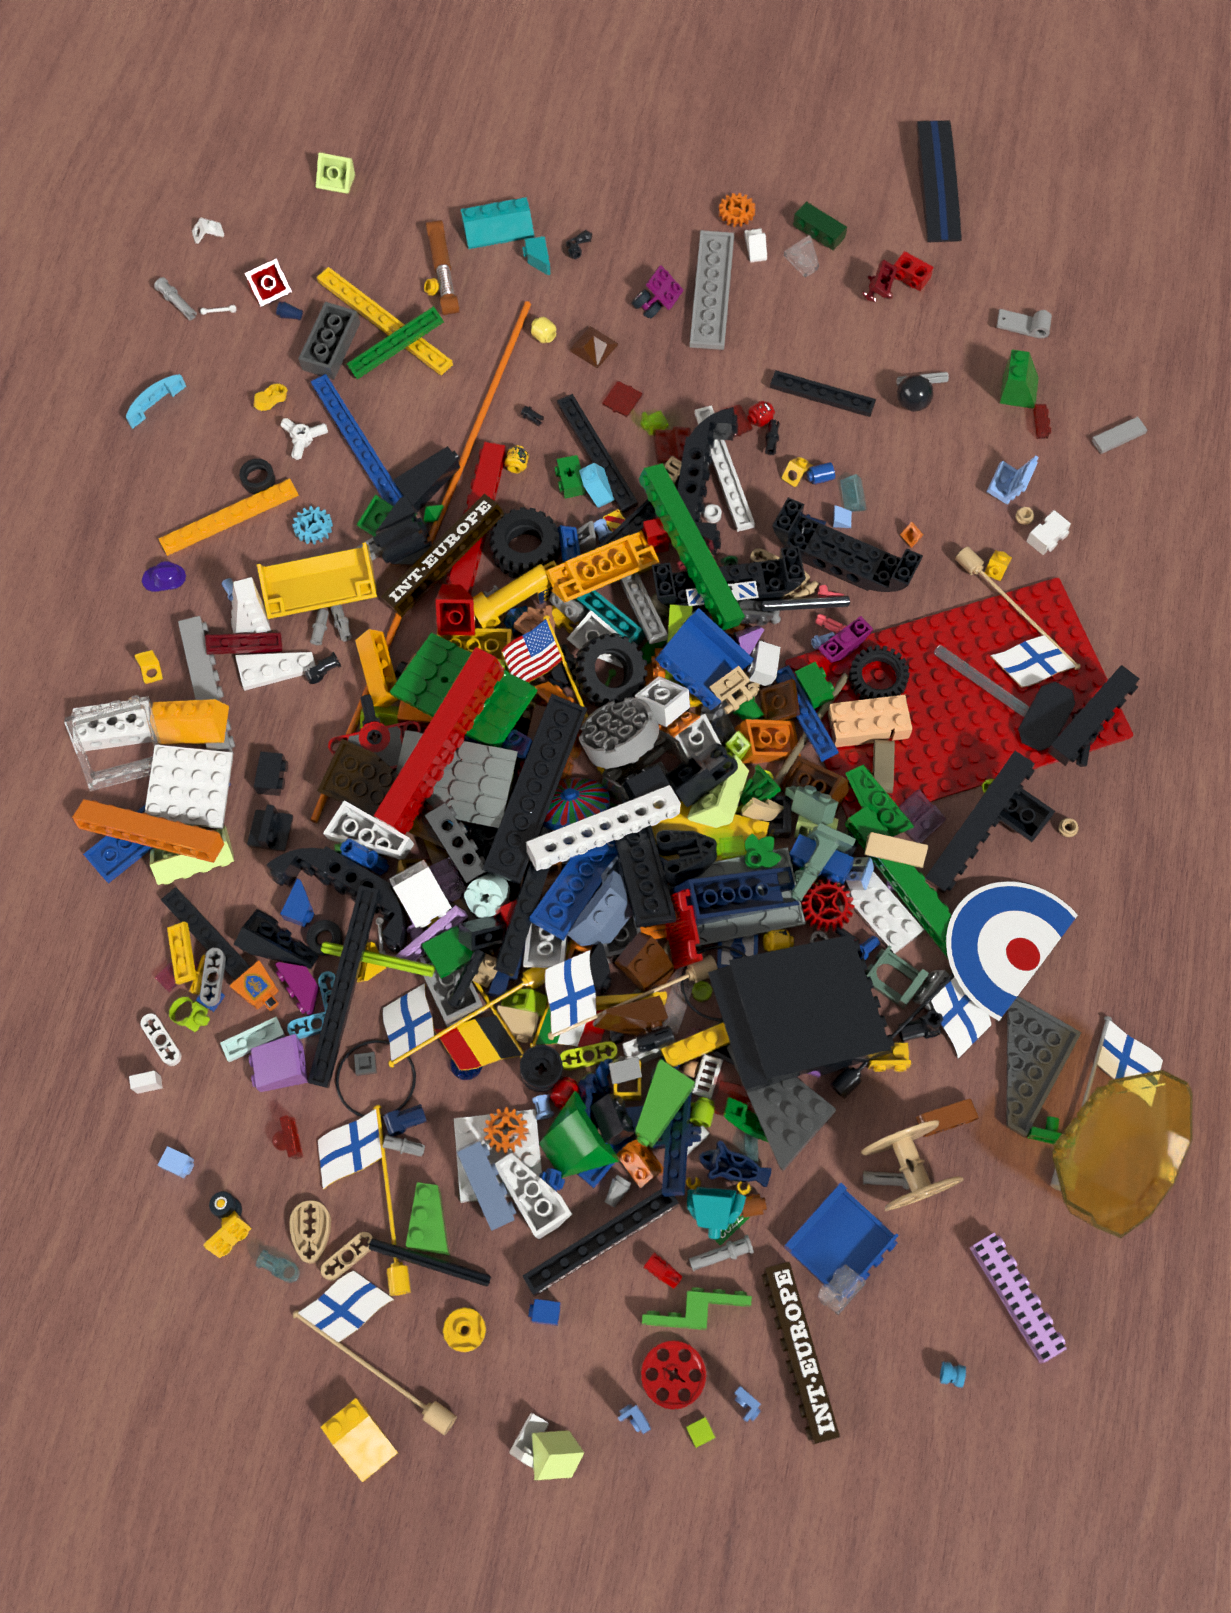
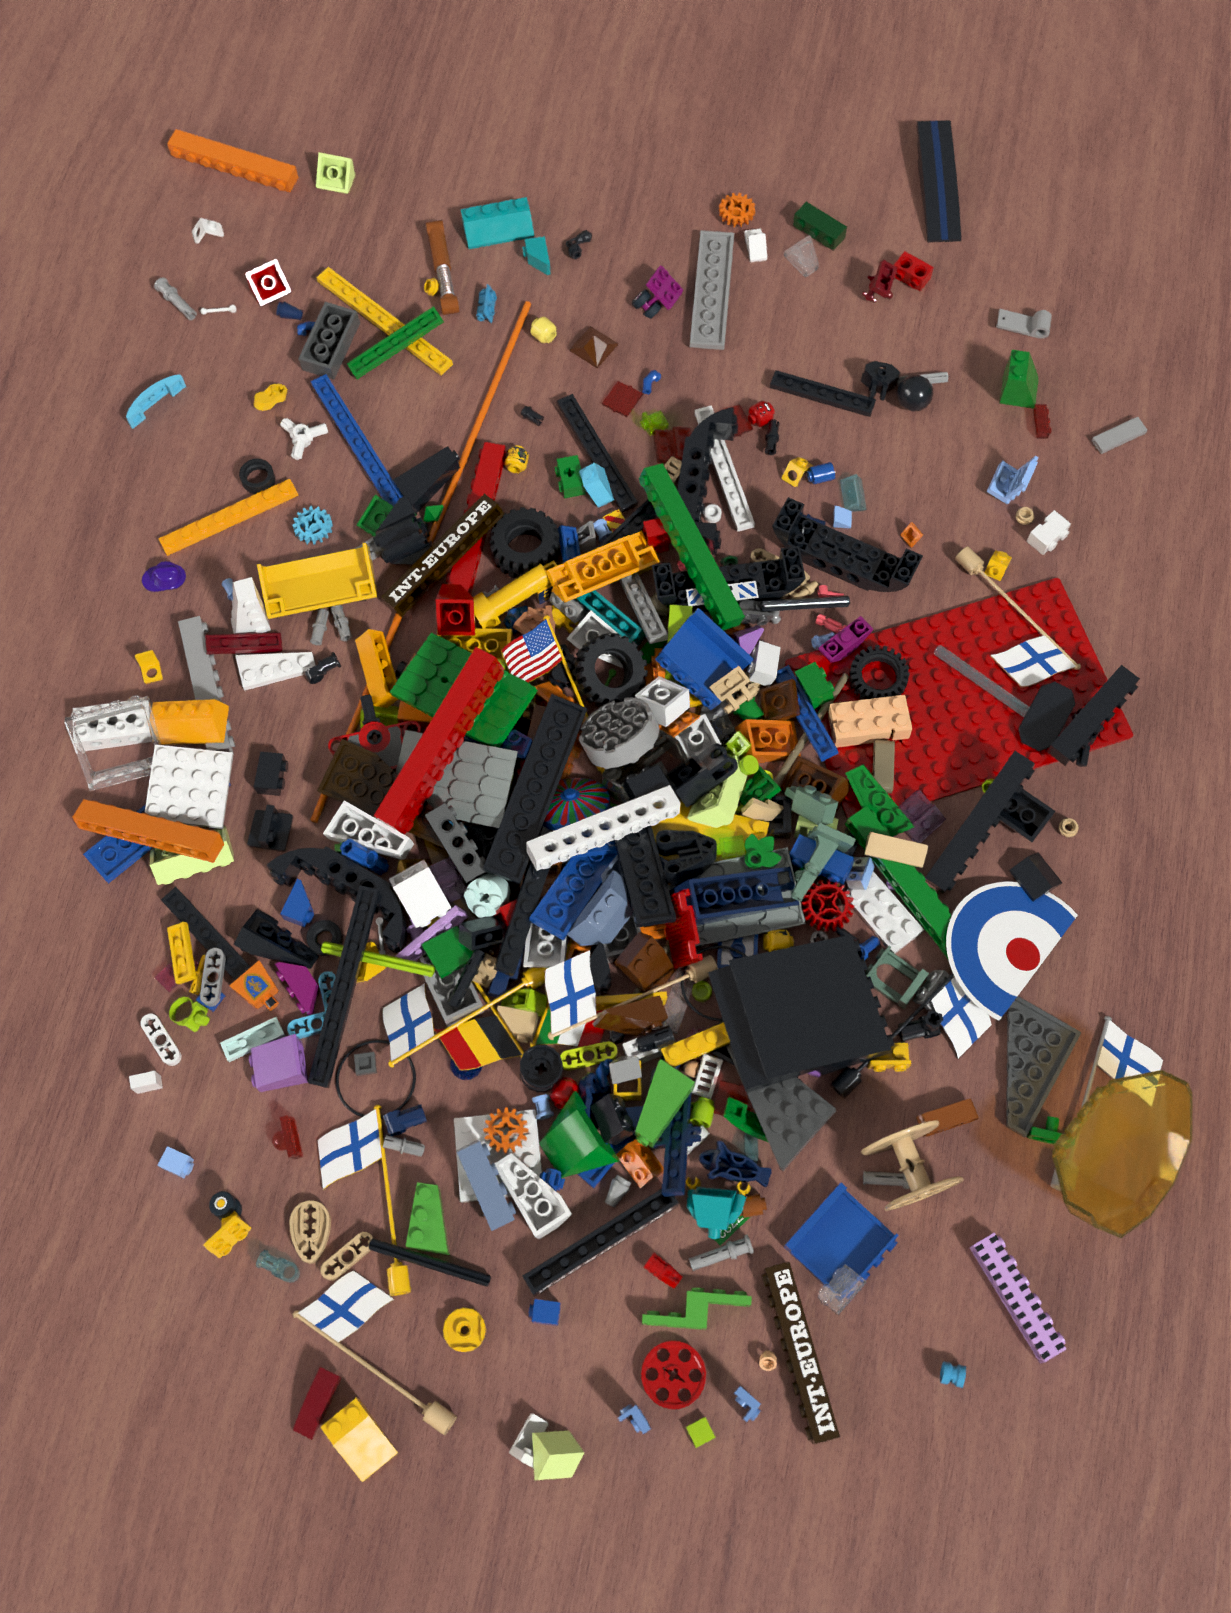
(232, 160): none -> orange brick
(305, 326): none -> blue arm
(316, 1403): none -> dark red slope
(487, 299): none -> dark azure hinge
(647, 381): none -> blue arm
(748, 765): none -> lime tile
(768, 1361): none -> light nougat hinge
(880, 379): none -> black hinge
(1035, 876): none -> black slope

